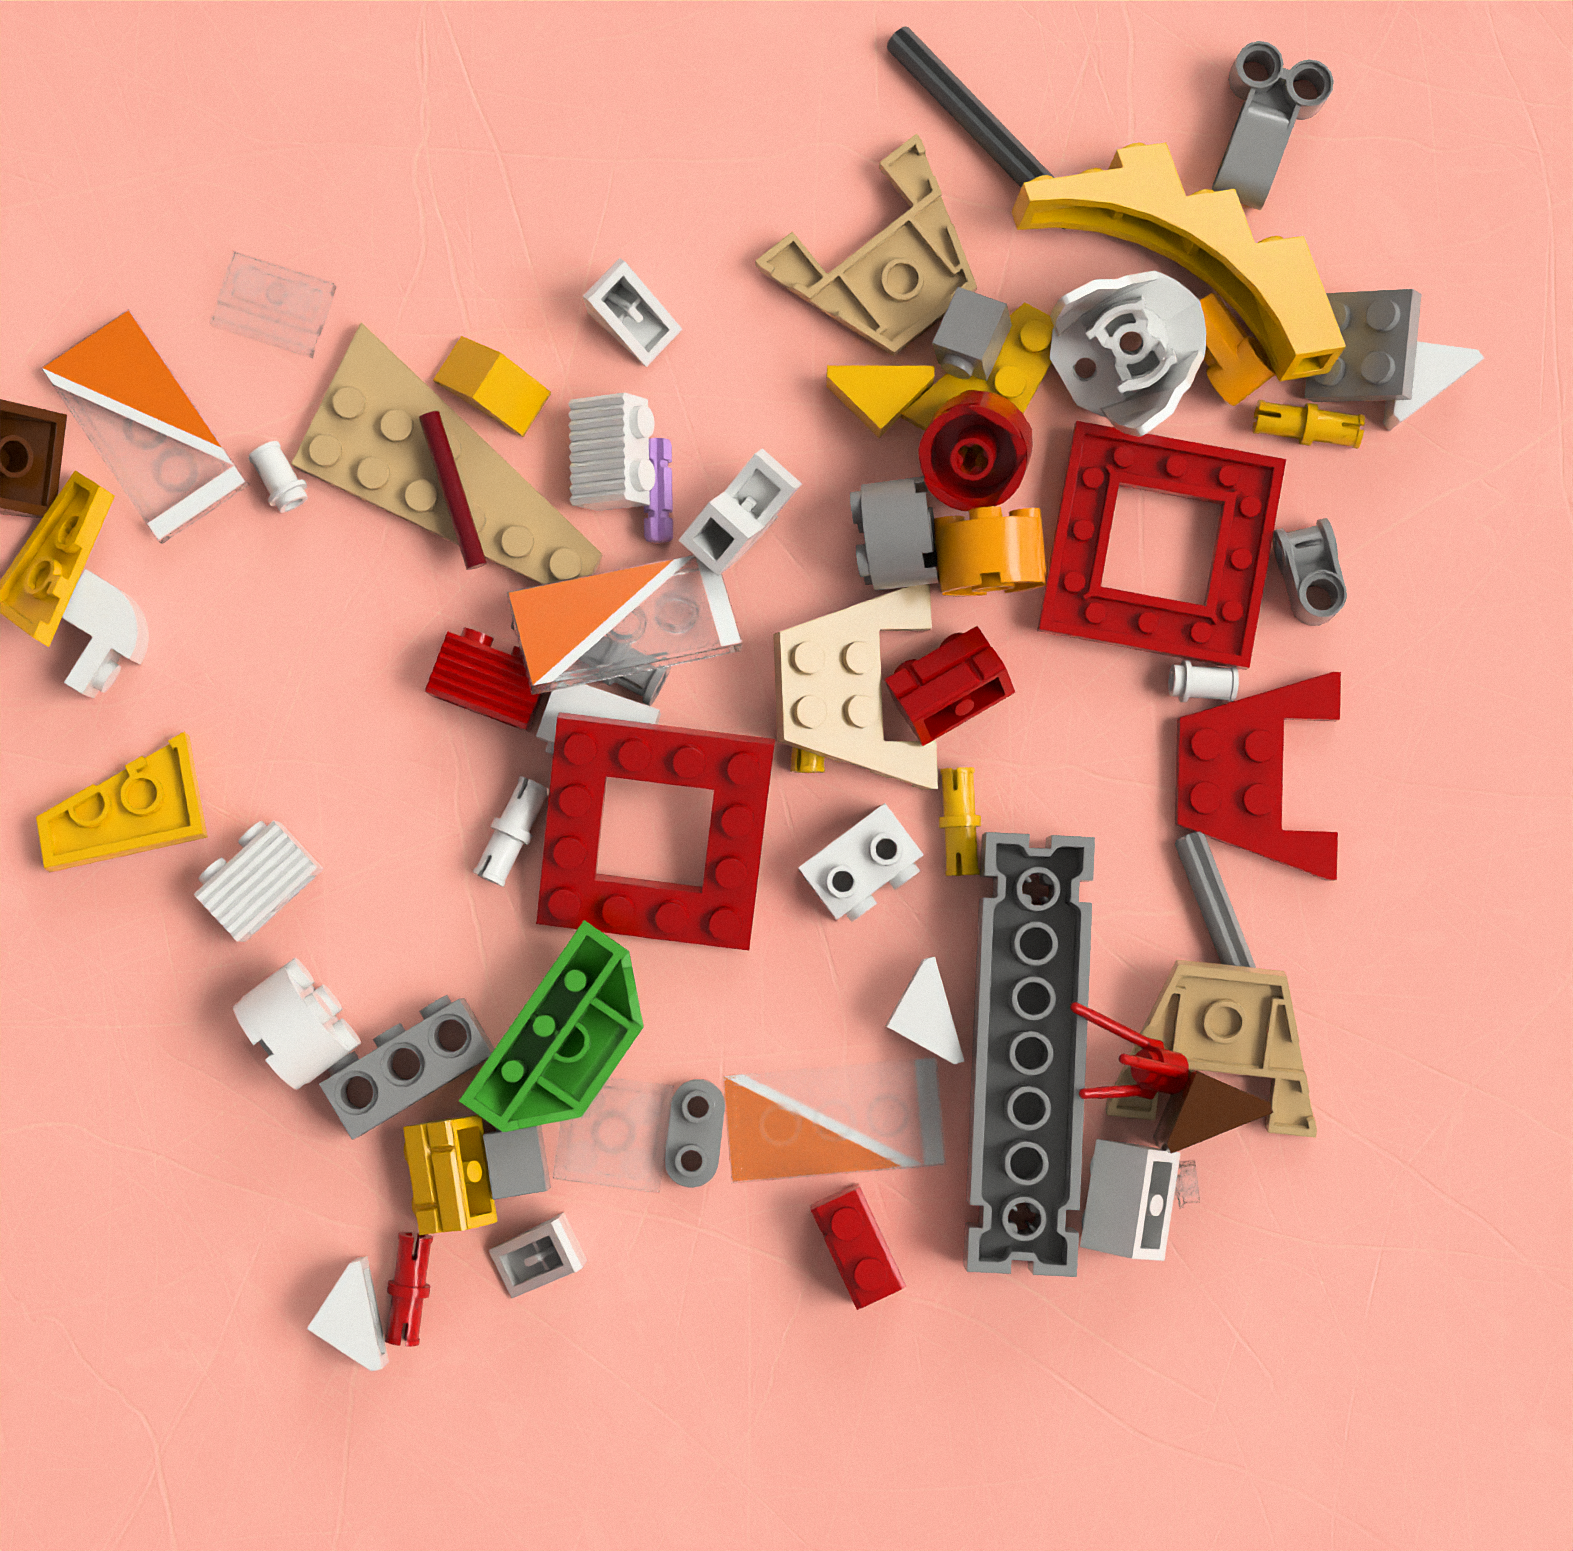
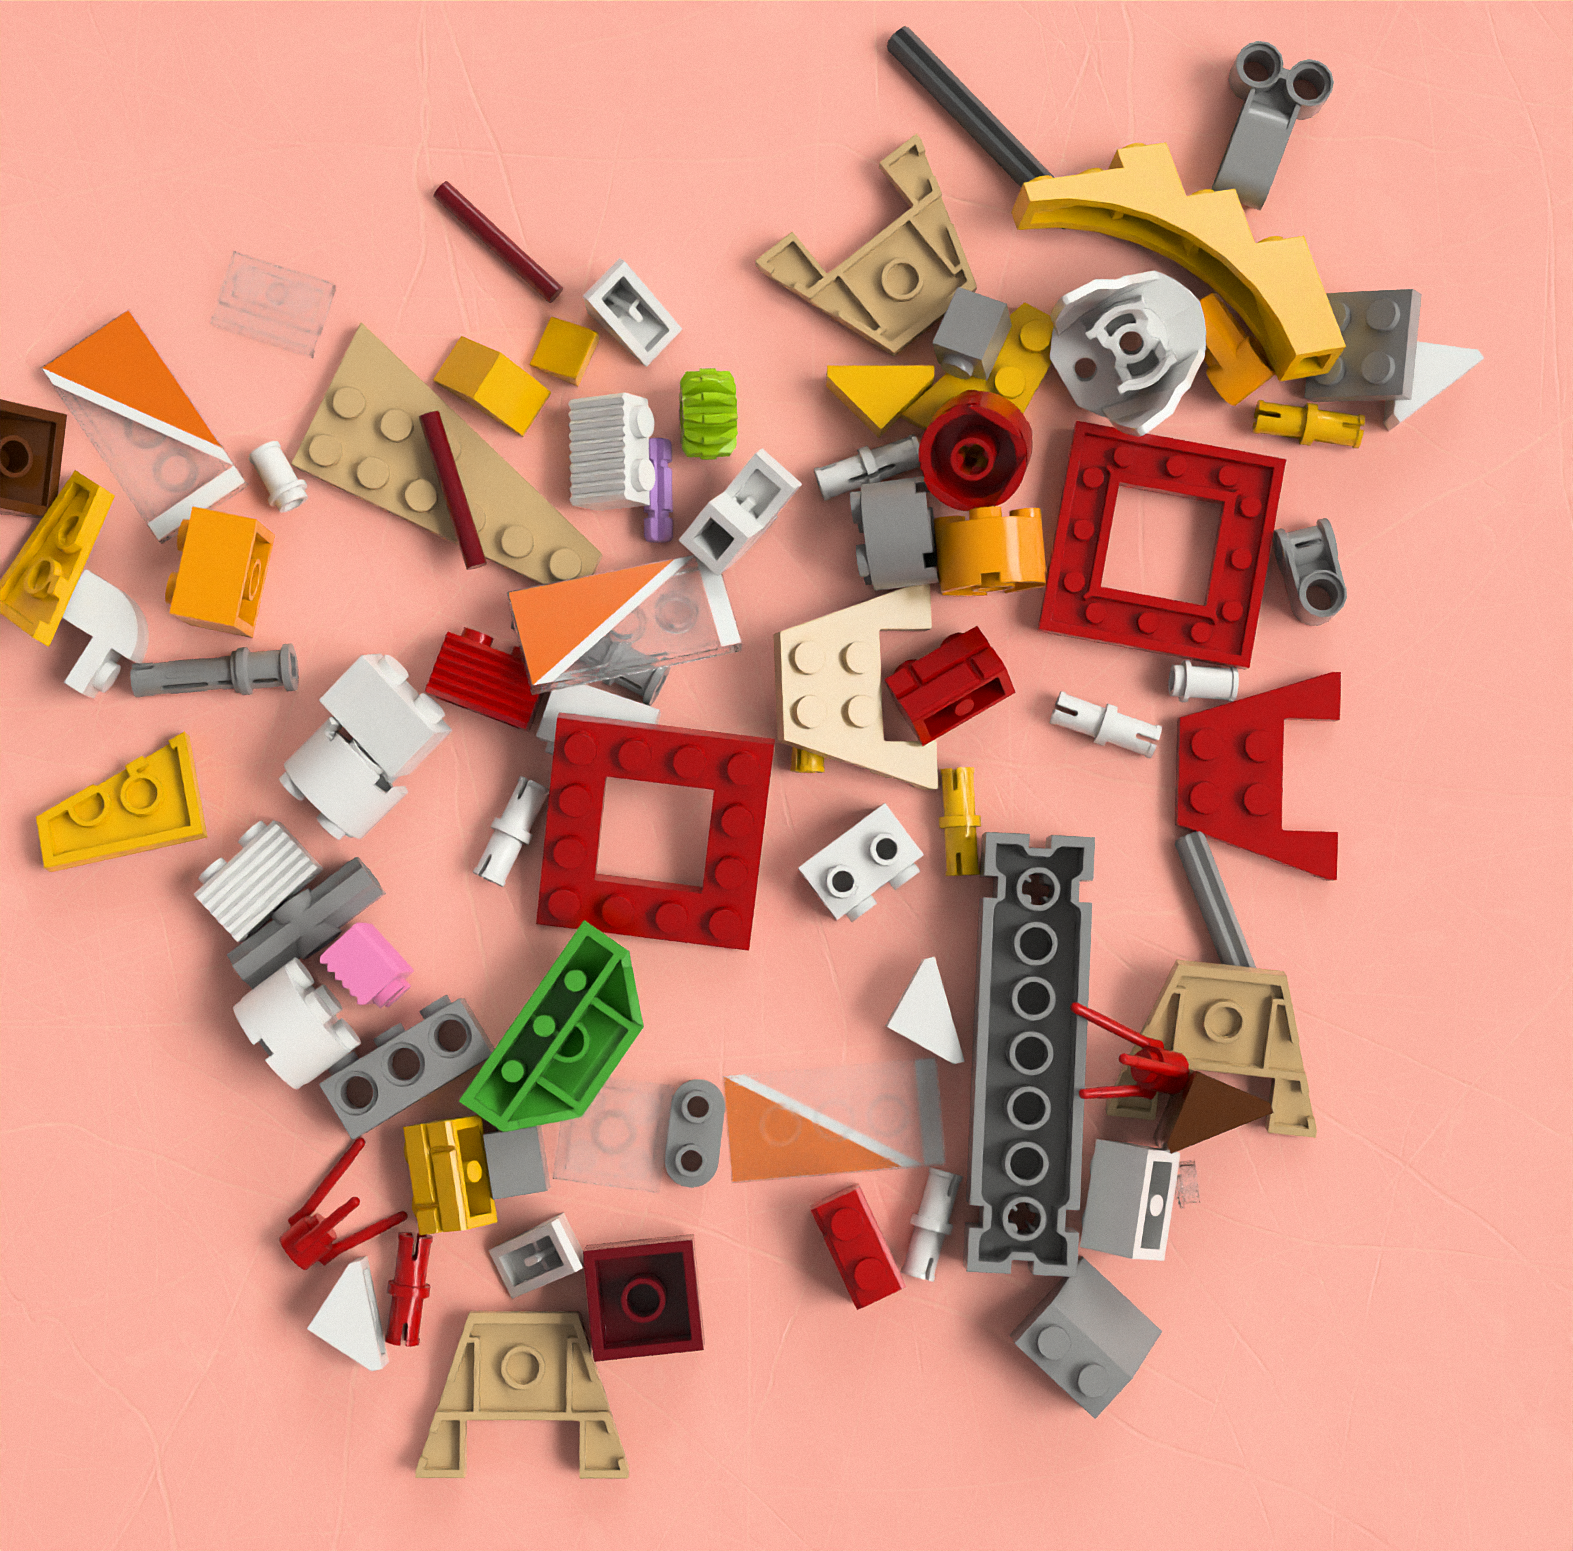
(220, 571): none -> light orange brick
(240, 672): none -> light grey pin
(307, 922): none -> light grey piece
(312, 1237): none -> red plant
(340, 782): none -> white brick
(368, 966): none -> bright pink brick
(386, 713): none -> white brick
(498, 241): none -> dark red bar
(523, 1370): none -> tan wing
(565, 350): none -> yellow slope
(644, 1297): none -> dark red brick
(708, 413): none -> lime gear
(868, 467): none -> white pin
(931, 1224): none -> white pin
(1087, 1337): none -> light grey slope
(1105, 724): none -> white pin

